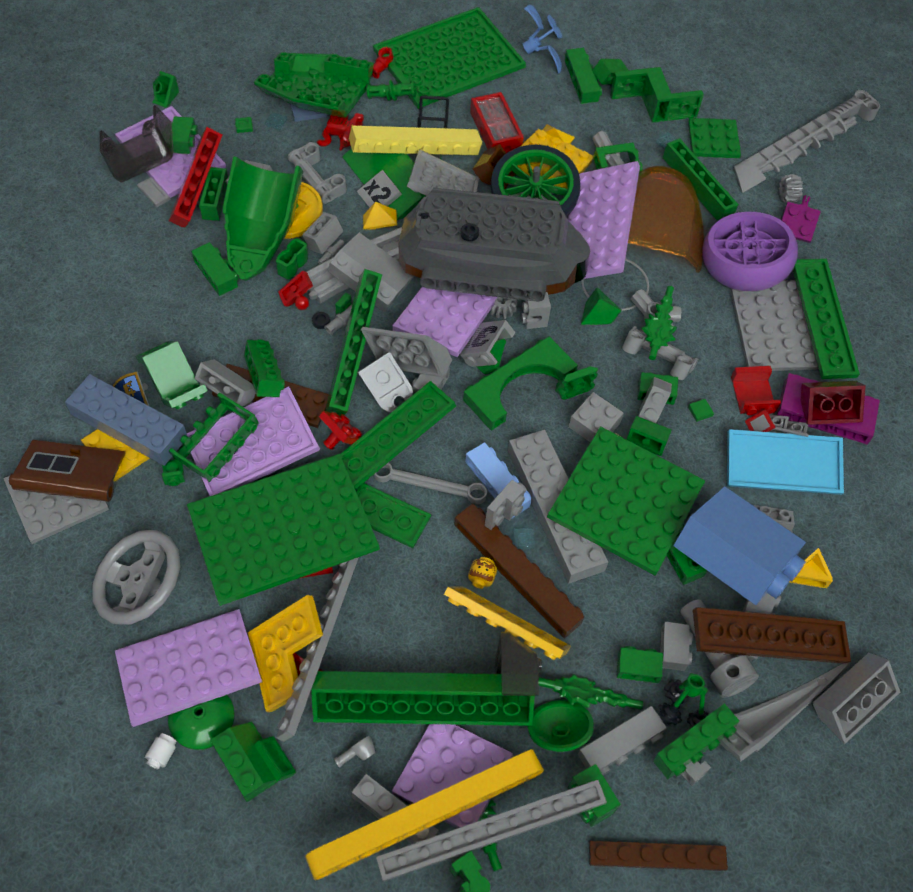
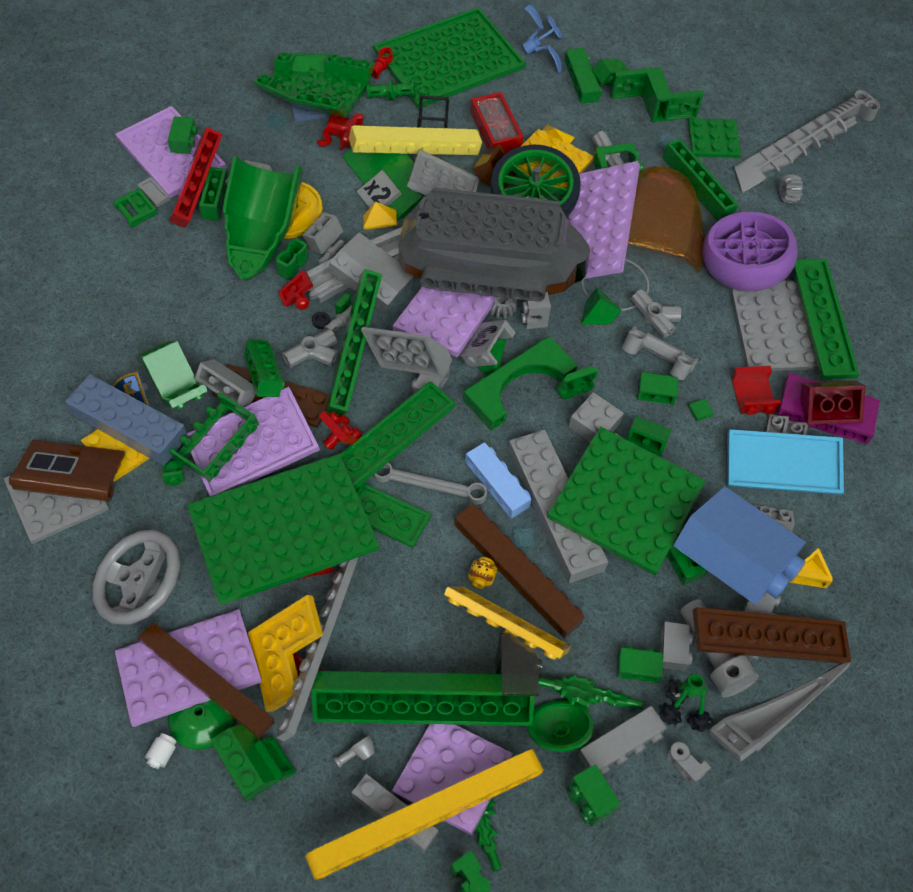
(139, 203): none -> green plate
(141, 152): clear smoke windscreen -> none
(165, 89): green slope -> none
(206, 680): none -> reddish brown tile
(215, 268): green brick -> none
(244, 125): green tile -> none
(308, 156): light grey piece -> none
(319, 350): none -> light grey piece
(386, 381): tile -> none
(469, 232): black tile -> none
(490, 830): light grey plate -> none
(506, 504): light grey plate -> none
(655, 400): light grey brick -> none
(658, 855): reddish brown plate -> none
(659, 328): green piece -> none
(696, 741): green brick -> none
(763, 423): light grey piece -> none
(801, 219): magenta plate -> none
(857, 696): light grey slope -> none

